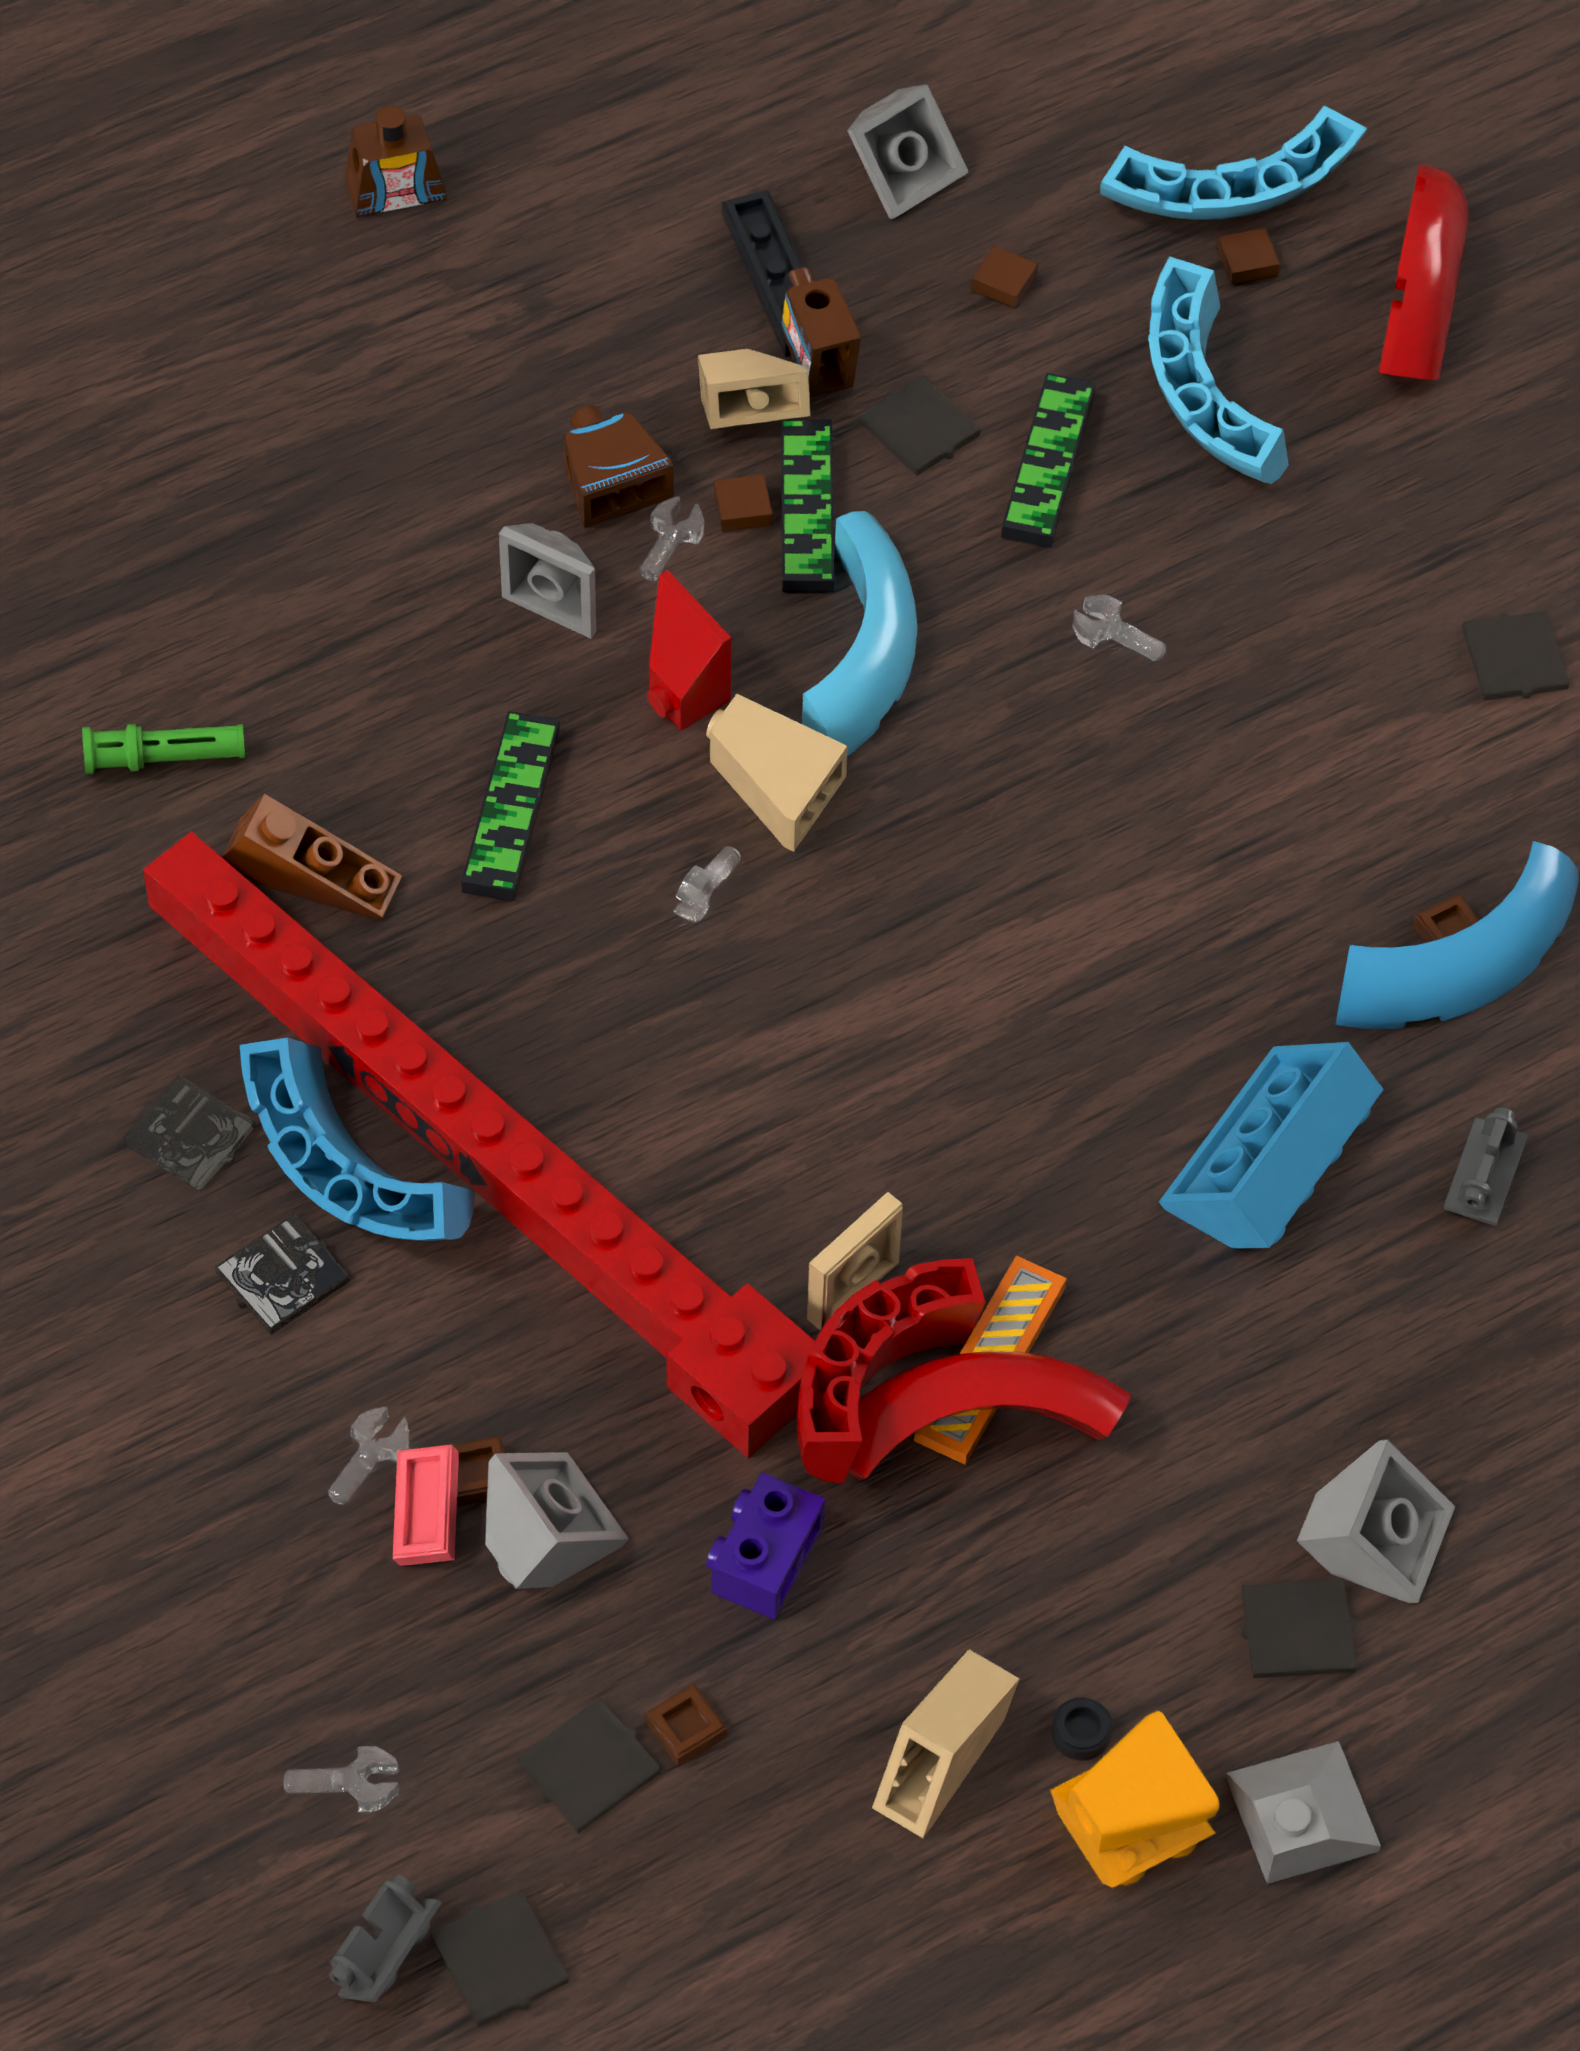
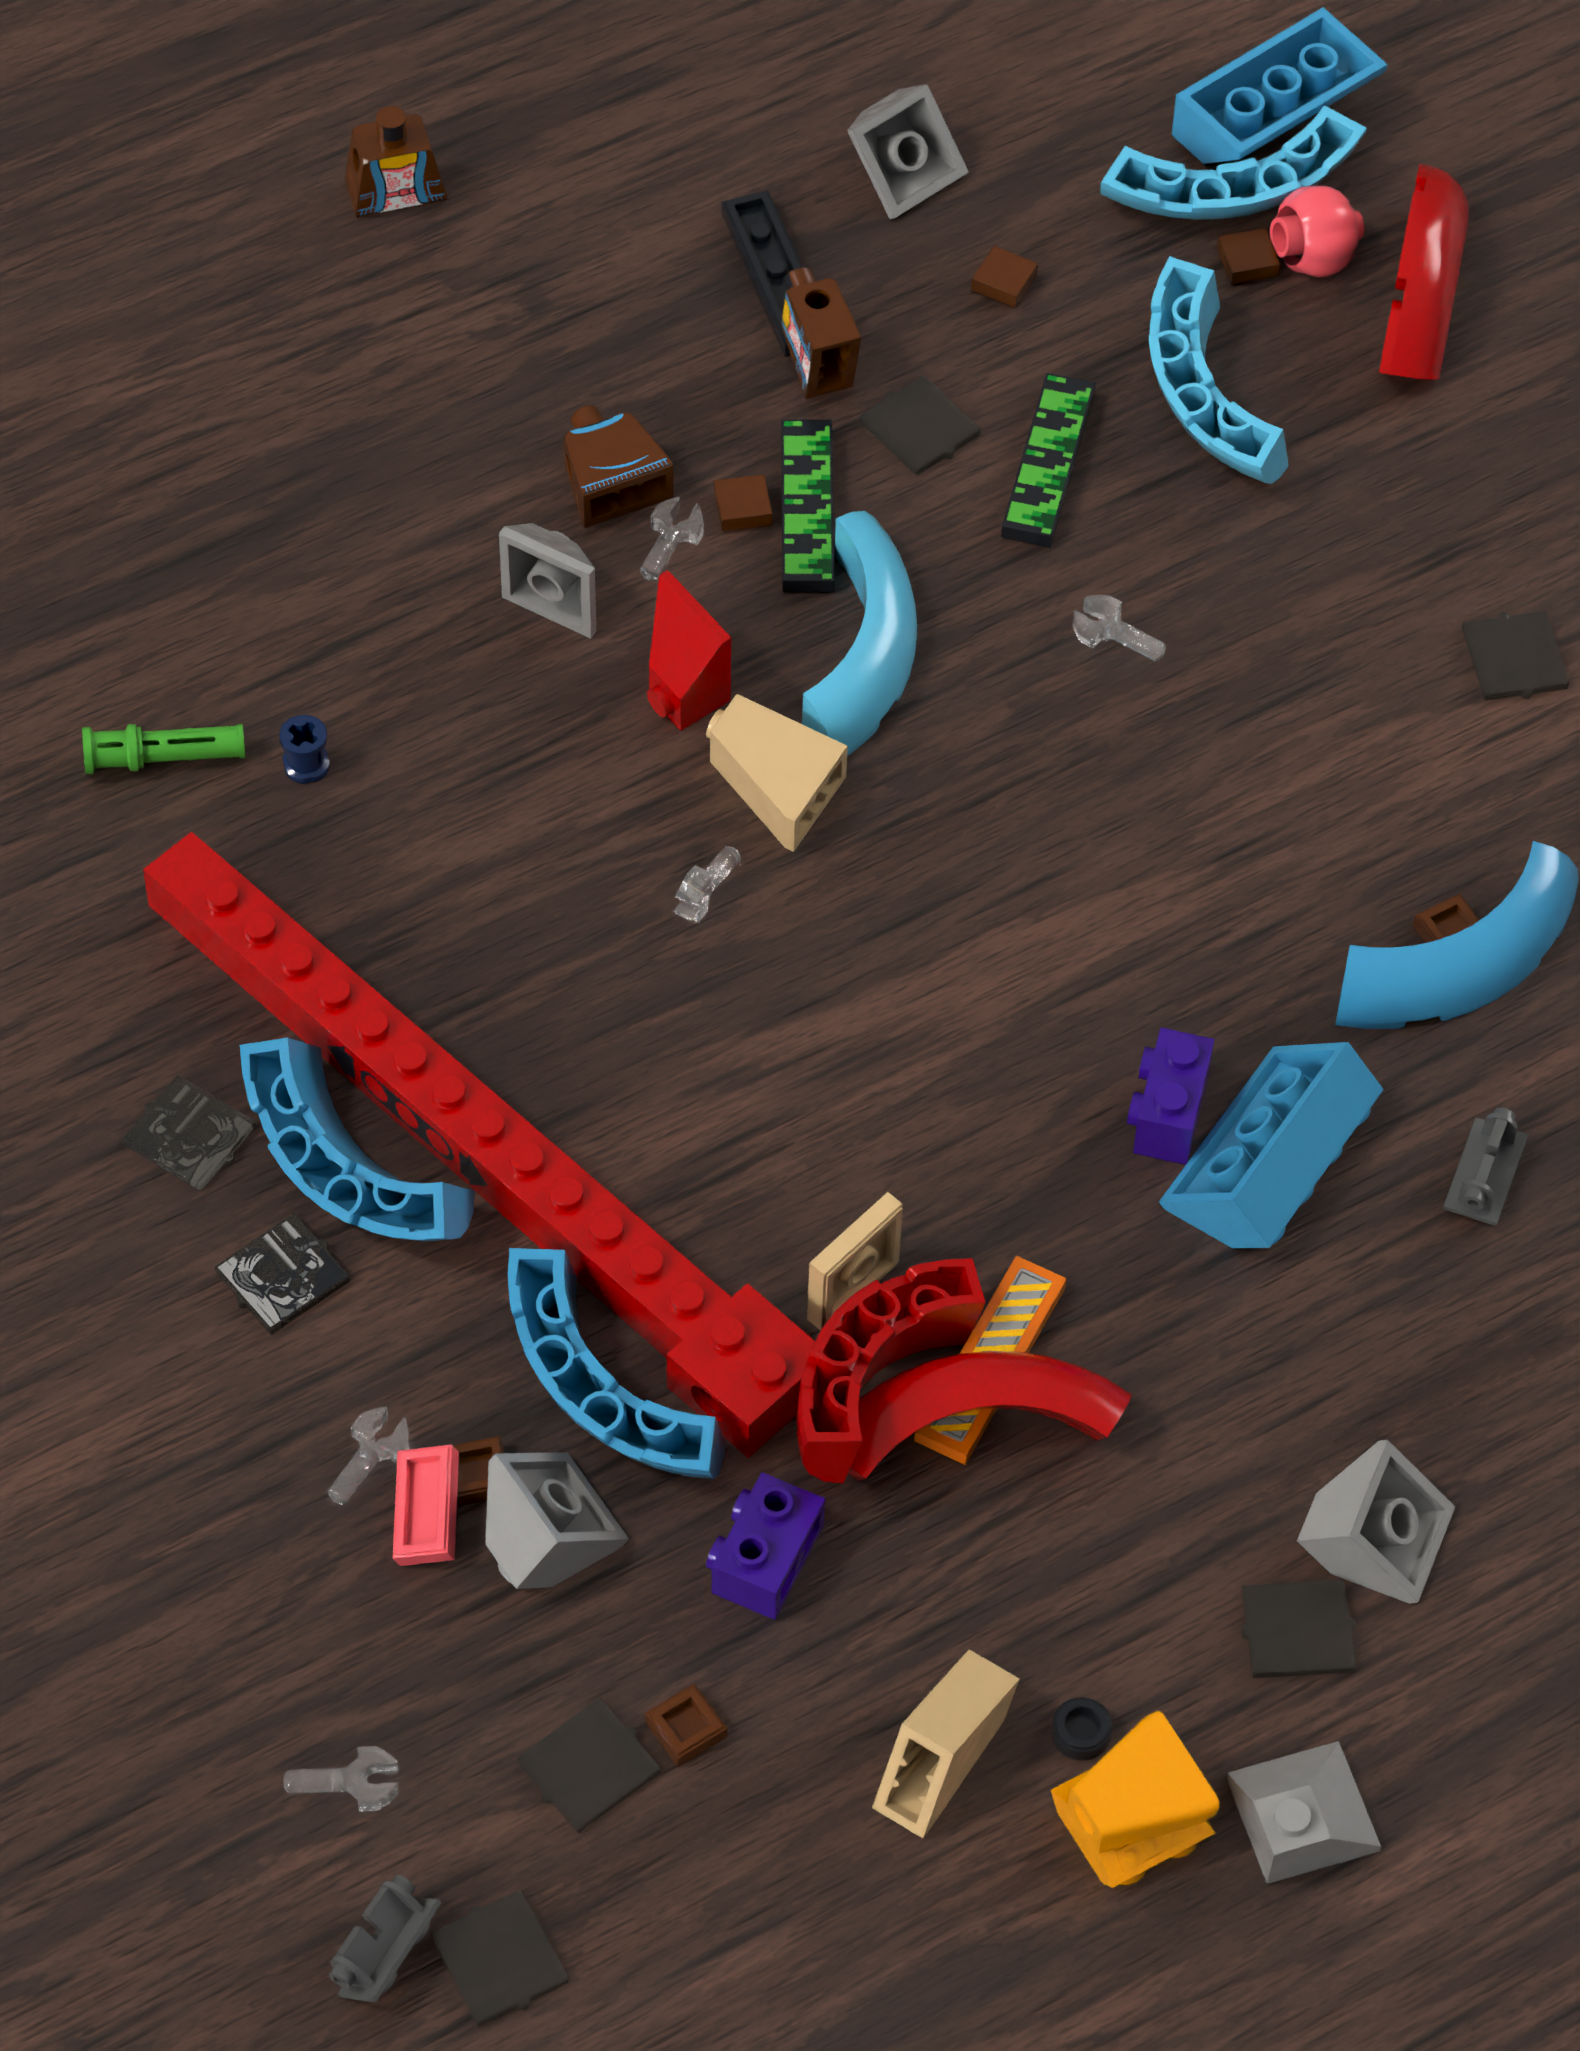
(304, 743): none -> dark blue bush
(308, 861): dark orange slope -> none
(510, 806): tile -> none
(548, 1326): none -> dark azure brick
(751, 388): tan slope -> none
(1172, 1096): none -> dark purple brick
(1272, 88): none -> dark azure slope
(1320, 227): none -> coral plant

